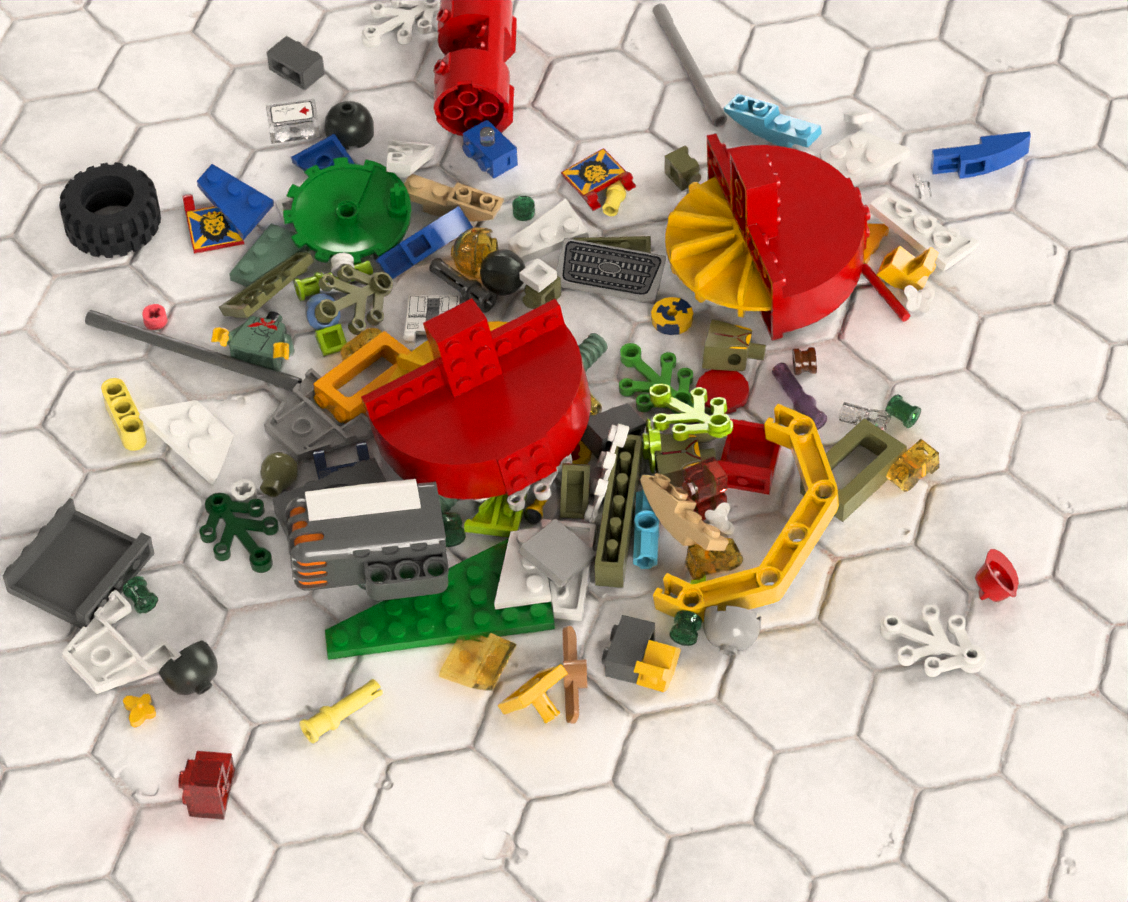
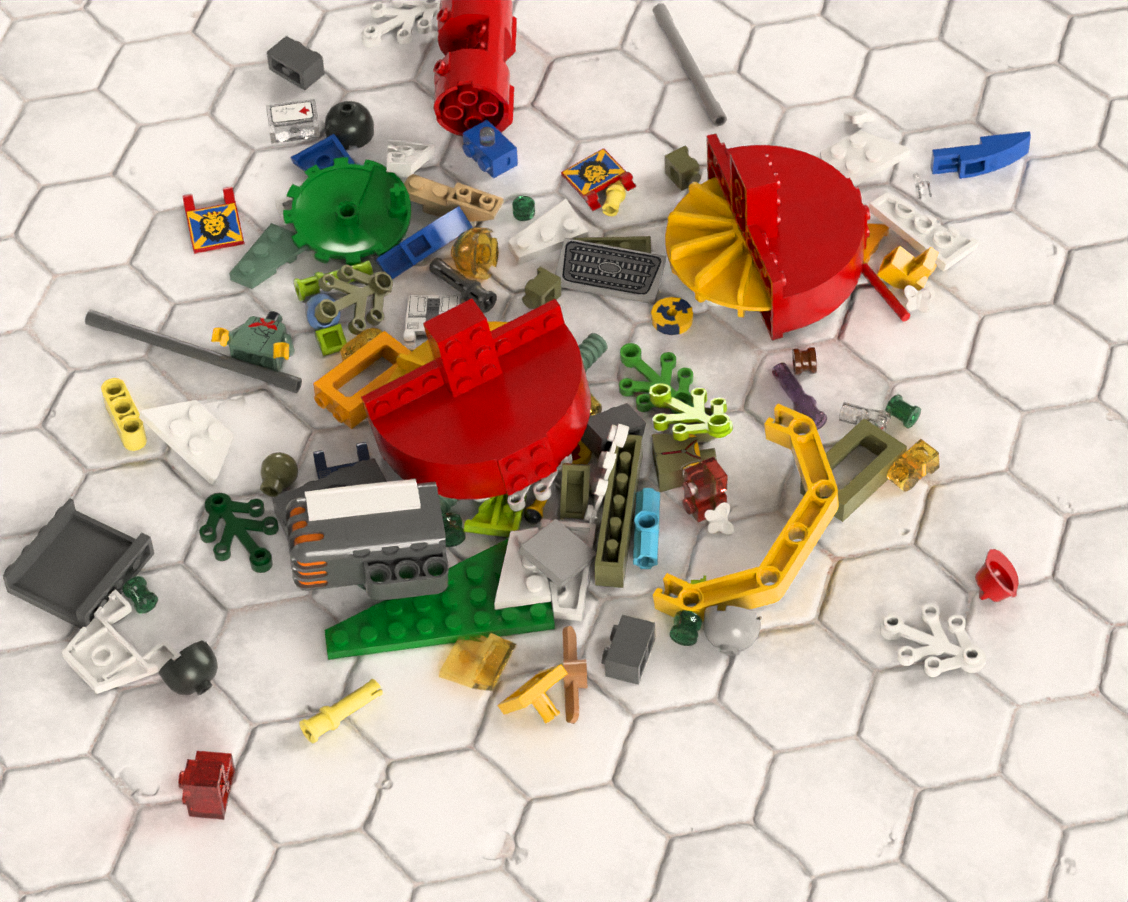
(113, 232): black tyre -> none
(140, 709): yellow piece -> none
(155, 323): coral bush -> none
(235, 199): blue wing -> none
(243, 485): white bush -> none
(266, 287): olive wing -> none
(306, 429): light grey wing -> none
(339, 260): white bush -> none
(501, 272): pearl dark grey piece -> none
(538, 275): white plate -> none
(650, 444): lime plate -> none
(657, 666): yellow brick -> none
(677, 516): tan slope -> none
(705, 562): clear yellow leg -> none
(727, 385): red tile -> none
(730, 347): olive torso -> none
(749, 458): red panel -> none
(766, 122): medium azure slope -> none

